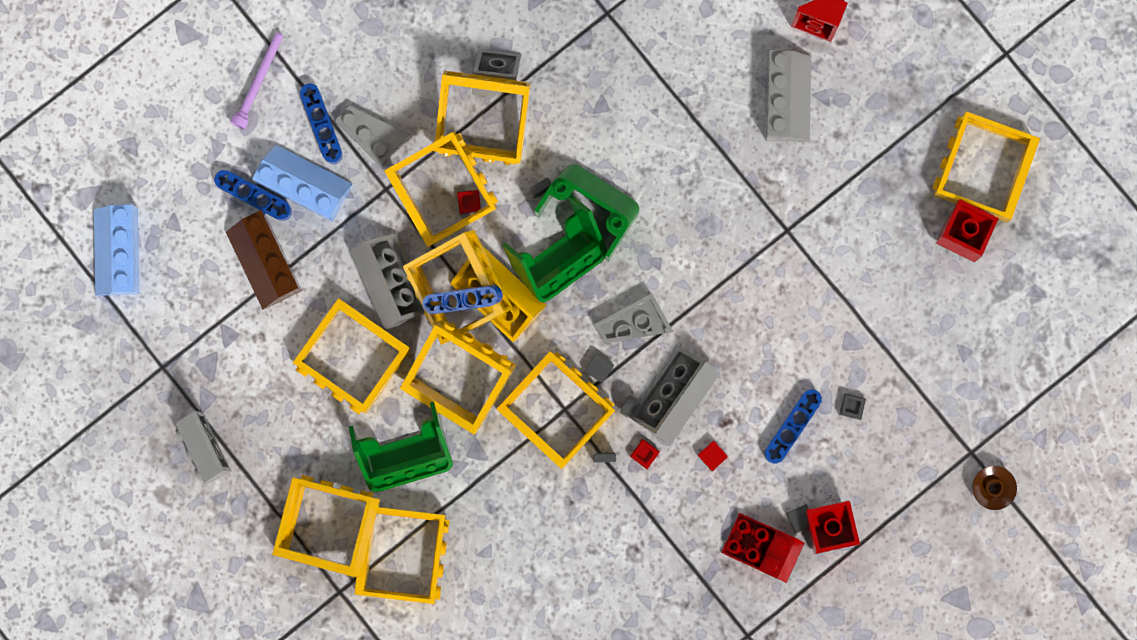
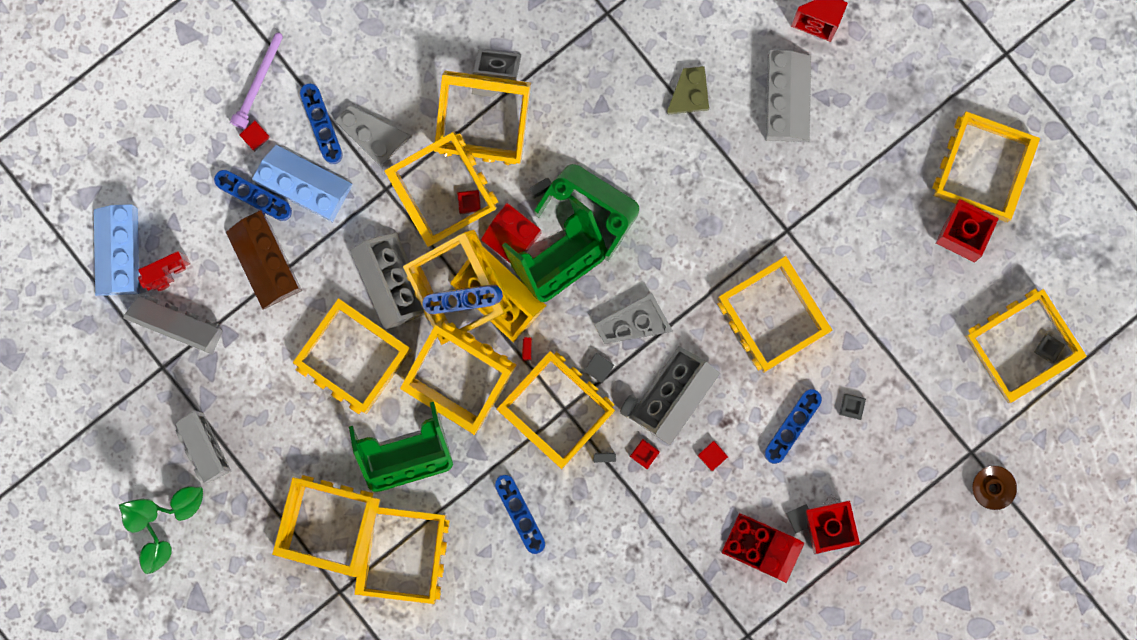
(140, 512): none -> green plant
(158, 274): none -> red plate
(174, 324): none -> light grey slope
(254, 136): none -> red tile
(513, 229): none -> red slope
(523, 512): none -> blue beam
(527, 349): none -> red tile
(690, 92): none -> olive wing
(804, 296): none -> yellow window
(1014, 307): none -> yellow window
(1049, 348): none -> dark grey tile

